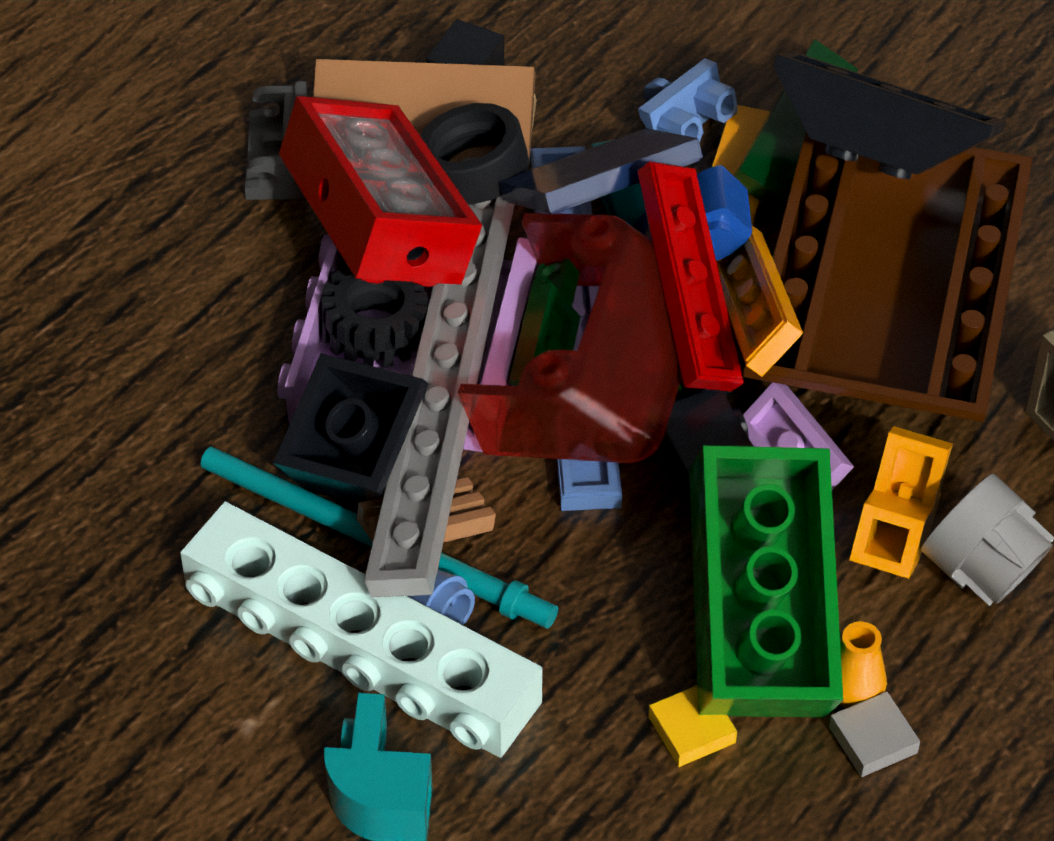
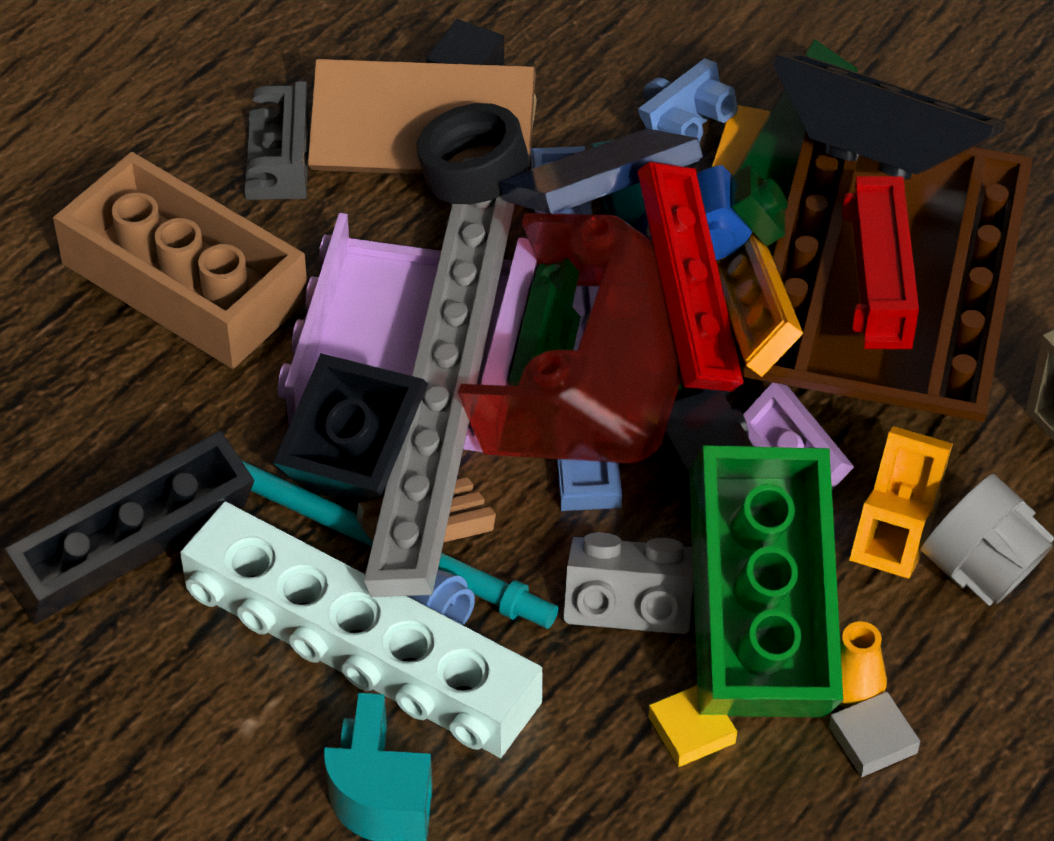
(124, 527): none -> black brick
(182, 259): none -> medium nougat brick
(367, 336): black tyre -> none
(379, 192): red brick -> none
(629, 584): none -> light grey bracket
(759, 204): none -> dark green plate
(883, 262): none -> red container

